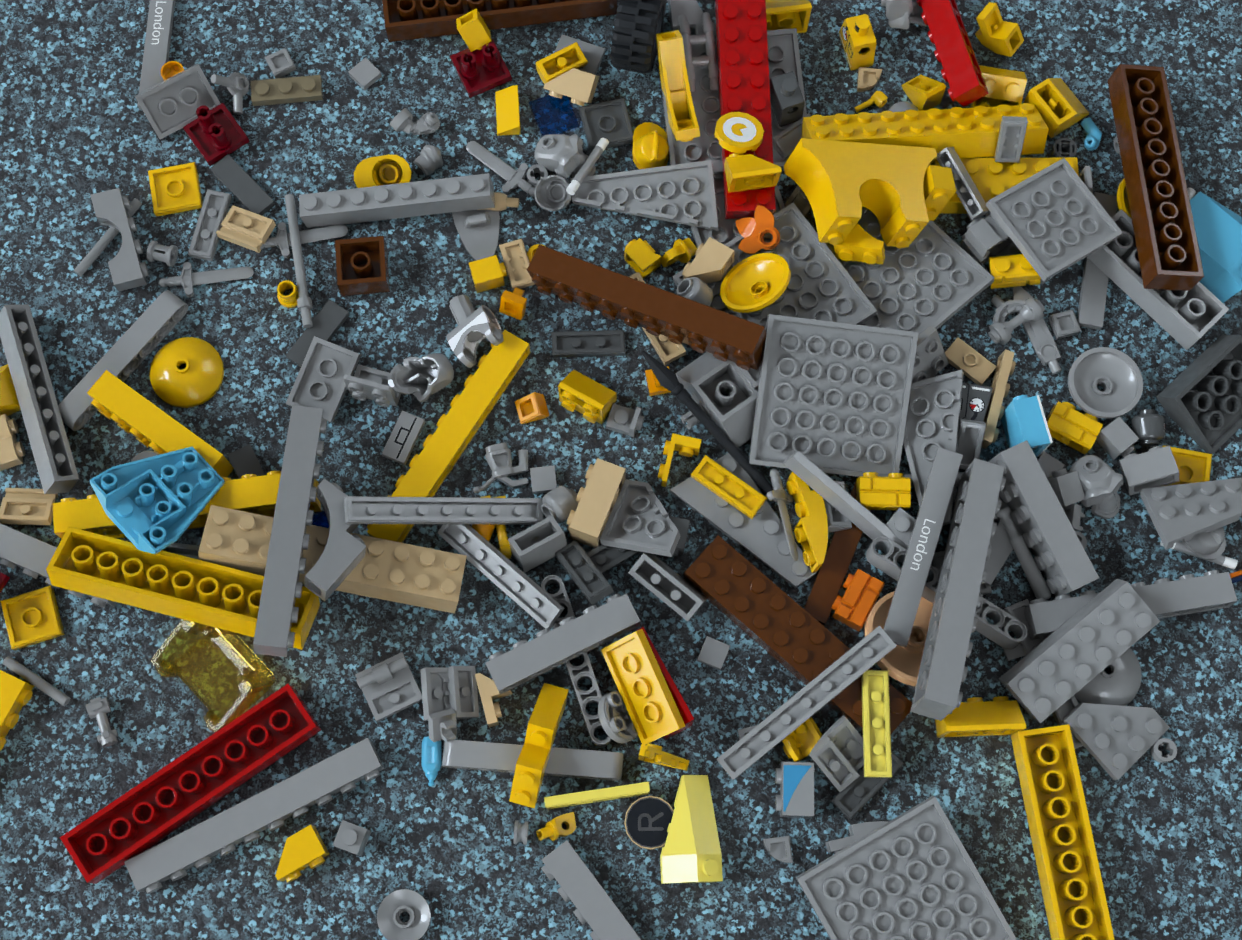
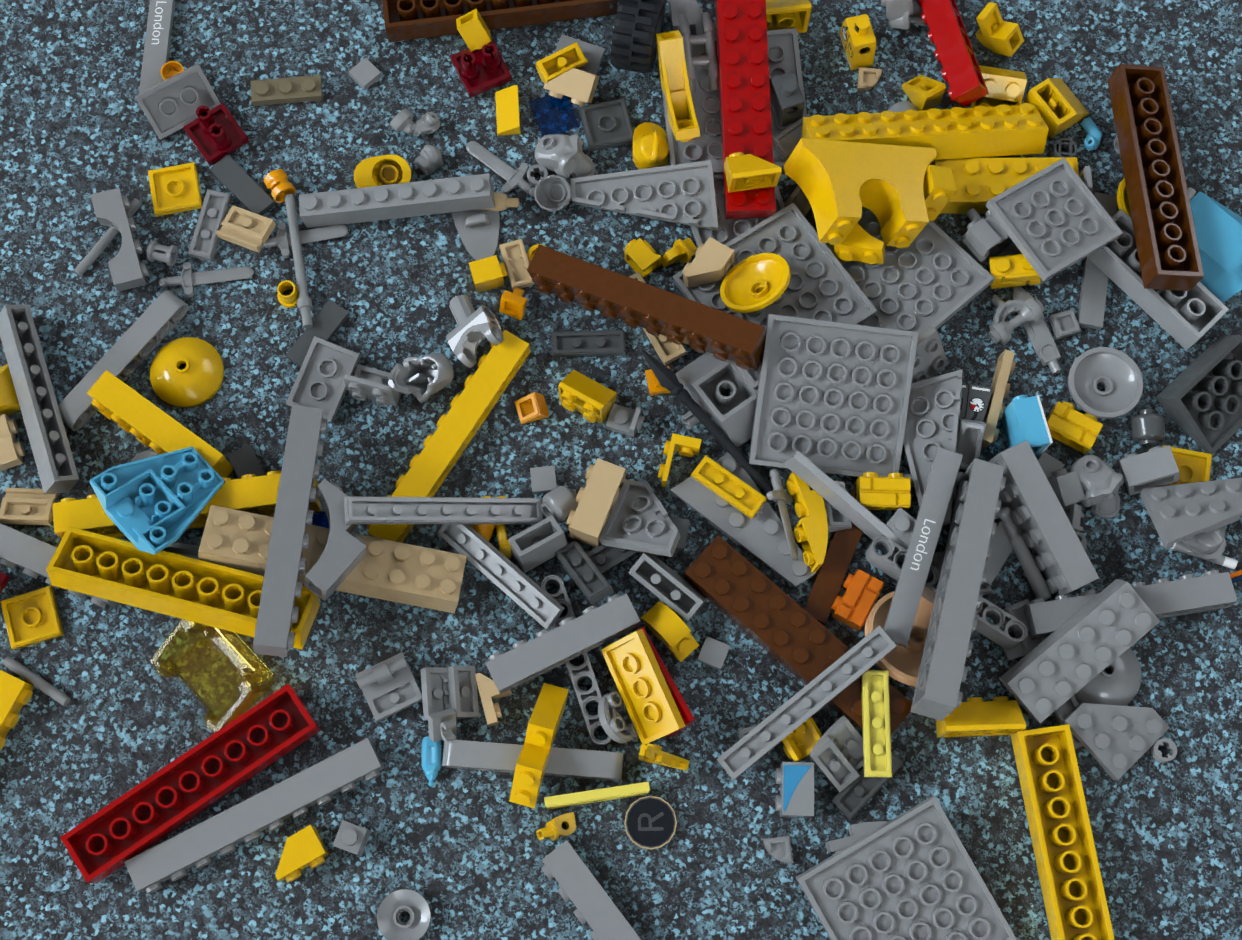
(98, 708): light grey bar -> none
(238, 87): light grey piece -> none
(278, 183): none -> light orange wheel
(280, 63): light grey tile -> none
(362, 266): reddish brown brick -> none
(403, 437): light grey tile -> none
(500, 462): light grey piece -> none
(521, 832): light grey bush -> none
(587, 166): light grey bar -> none
(671, 630): none -> yellow brick
(692, 840): light yellow wedge -> none
(695, 290): light grey head -> none
(739, 132): yellow tile -> none
(755, 229): orange plate -> none
(877, 98): yellow hand -> none
(964, 184): light grey piece -> none
(973, 363): tan plate -> none
(1011, 139): light grey plate -> none
(1117, 439): light grey brick -> none

